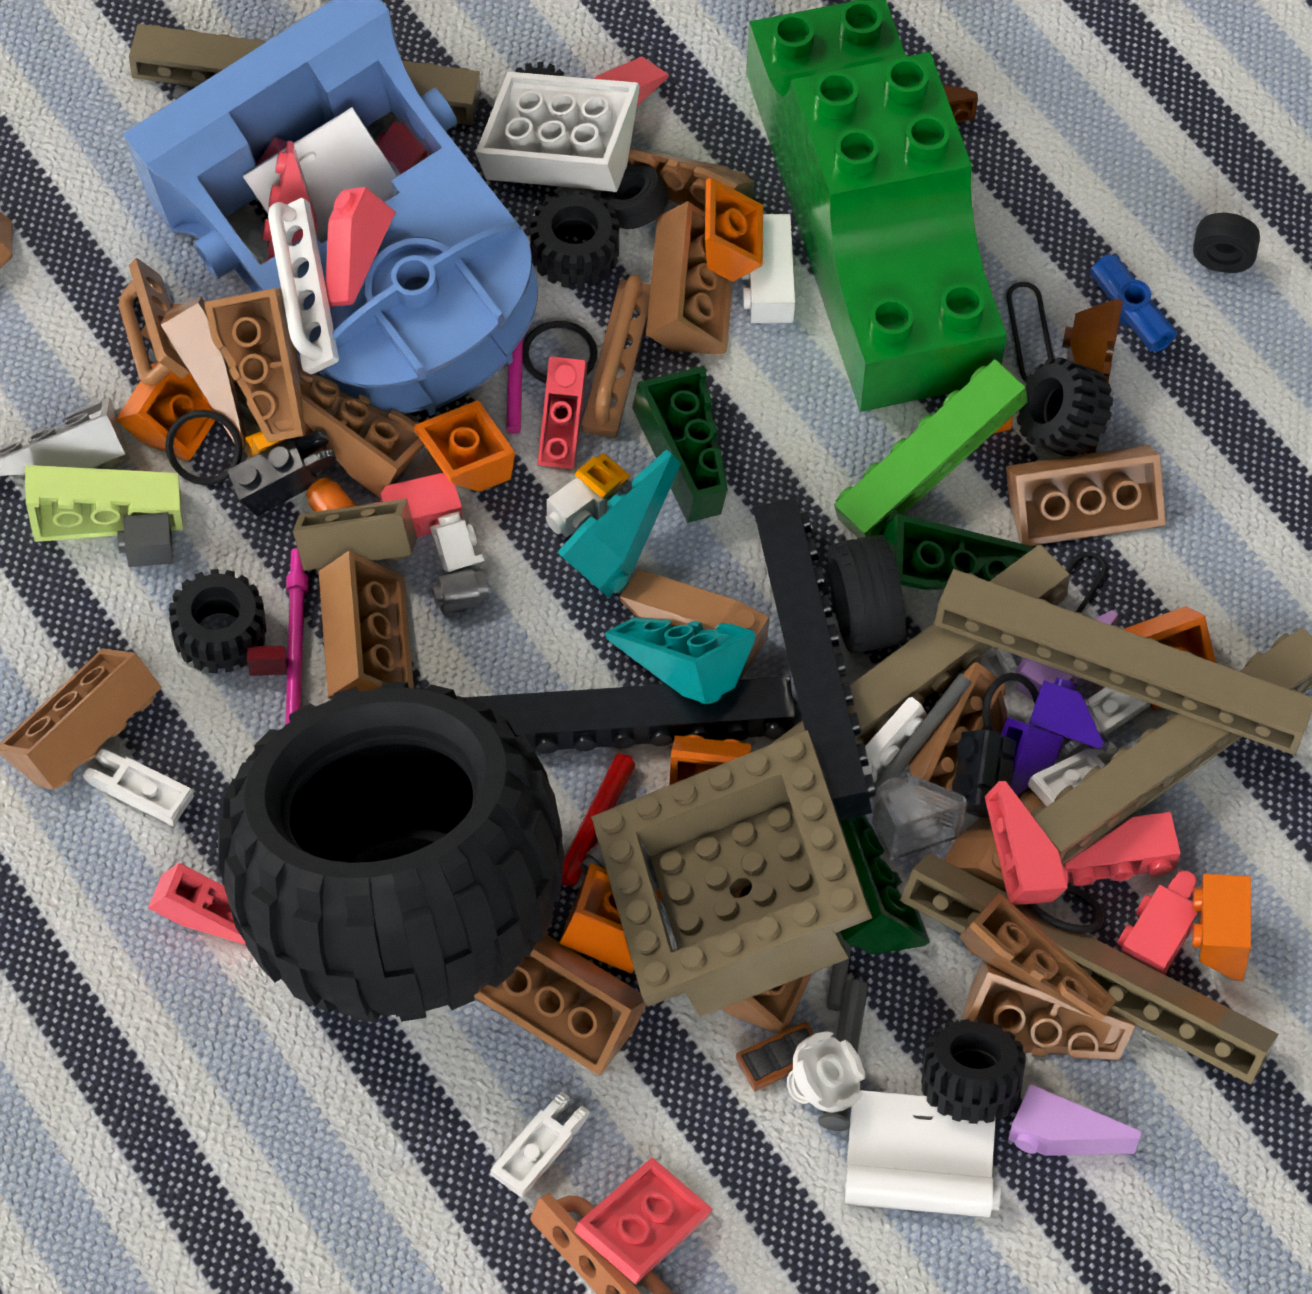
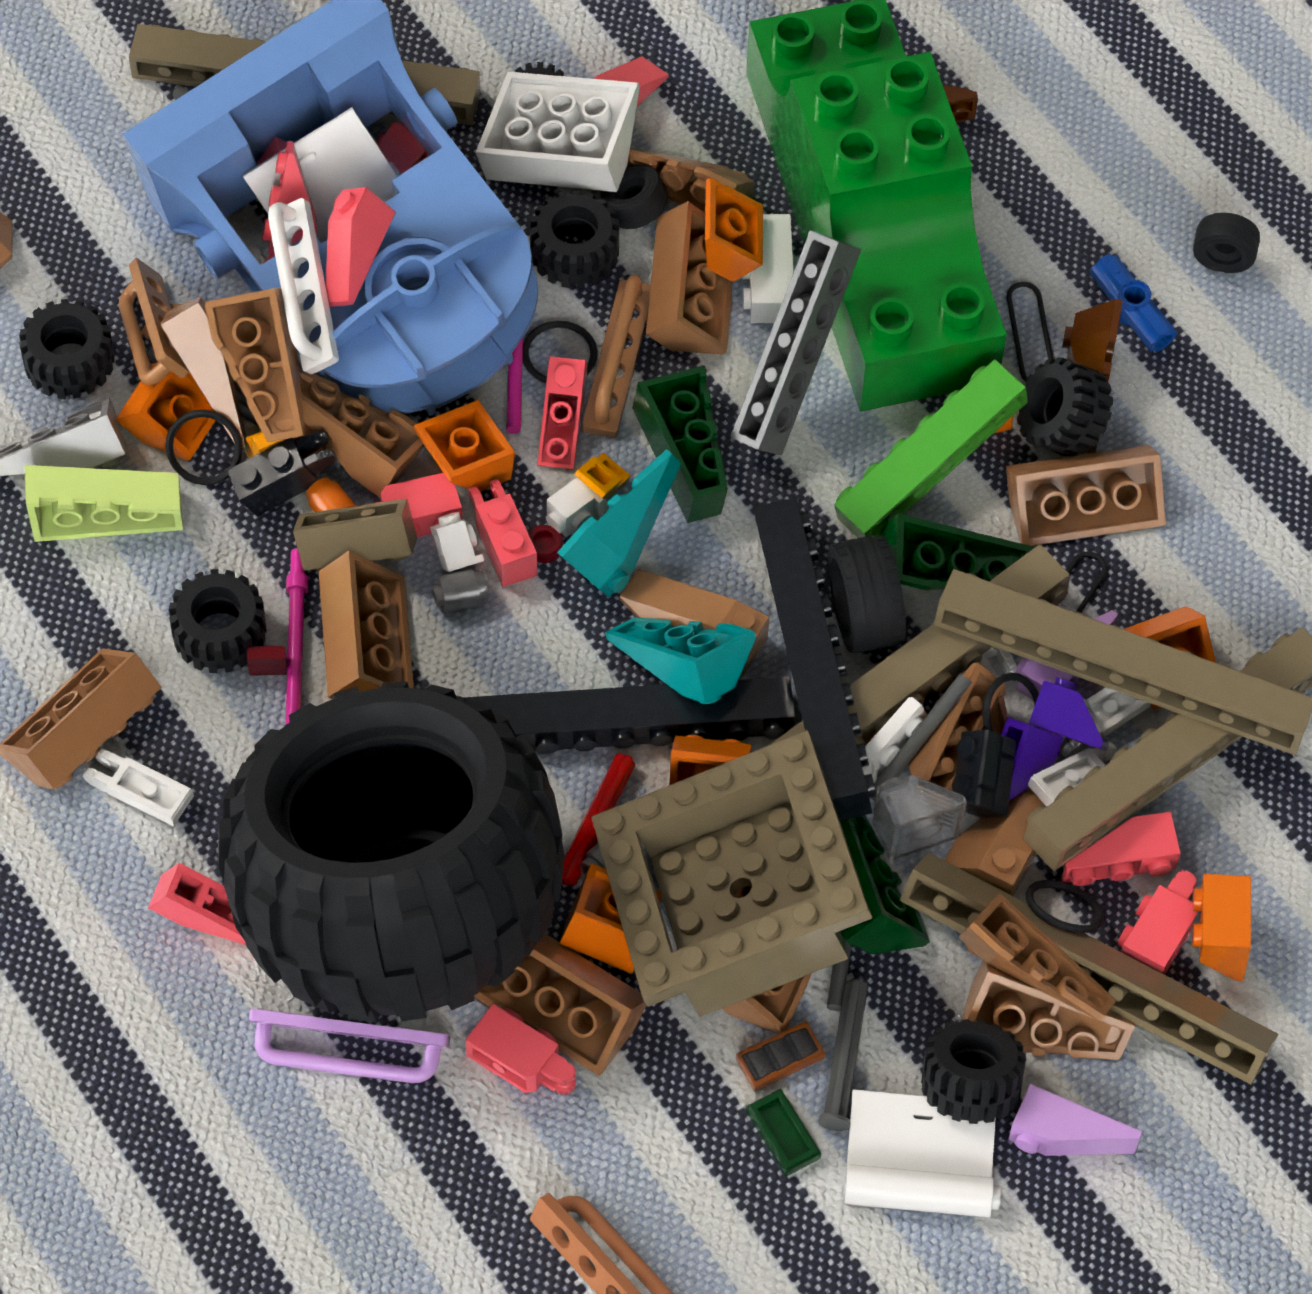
(67, 325): none -> black tyre
(146, 539): dark grey brick -> none
(266, 1019): none -> lavender piece
(504, 535): none -> coral hinge
(519, 1052): none -> coral hinge
(538, 1146): white hinge -> none
(546, 543): none -> dark red tile
(643, 1220): coral plate -> none
(783, 1132): none -> dark green tile
(795, 343): none -> dark grey brick
(826, 1073): white tile -> none
(1025, 852): coral slope -> none

